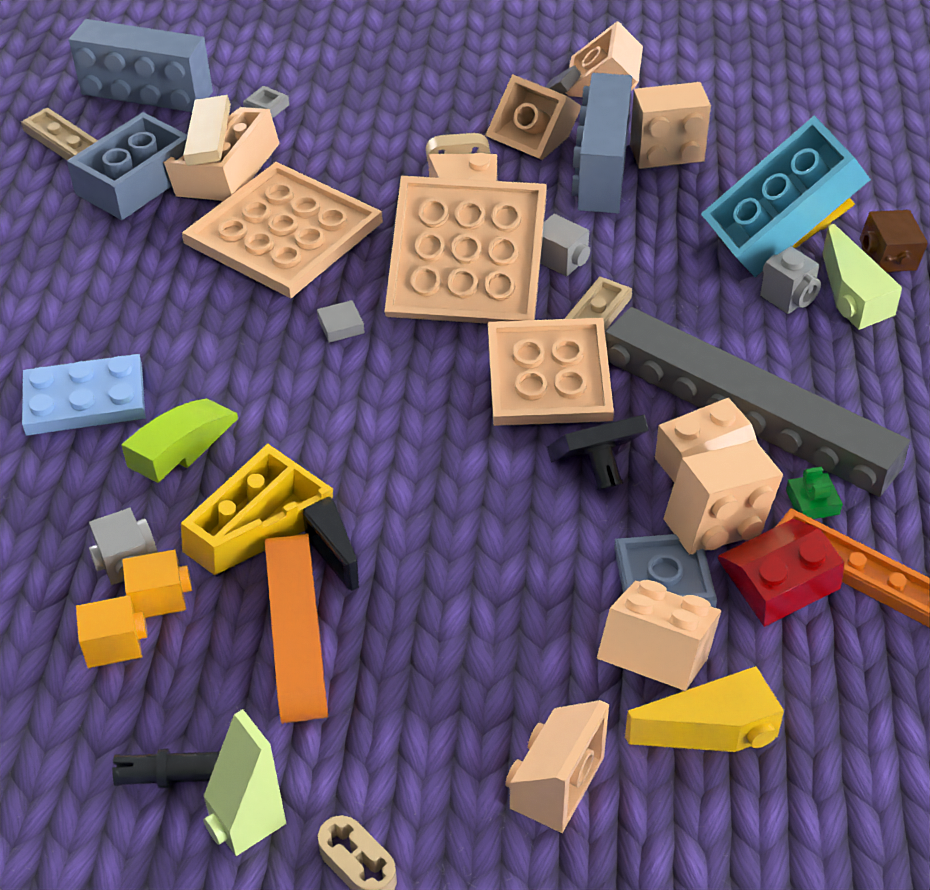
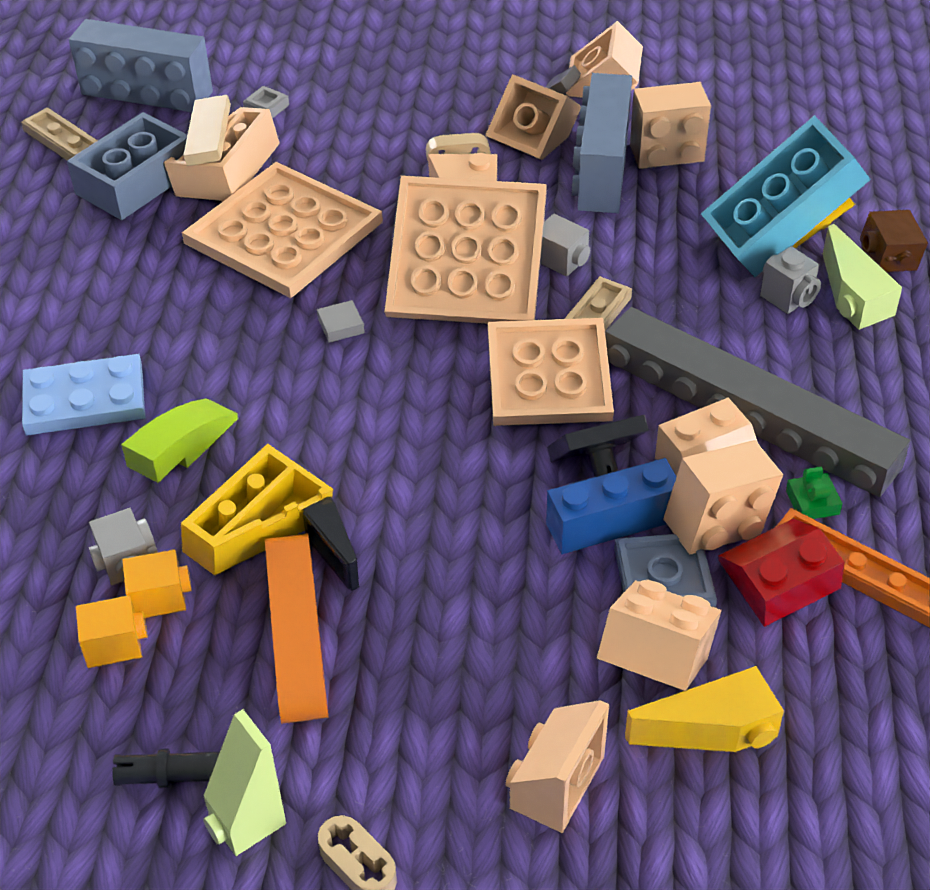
(609, 505): none -> blue brick

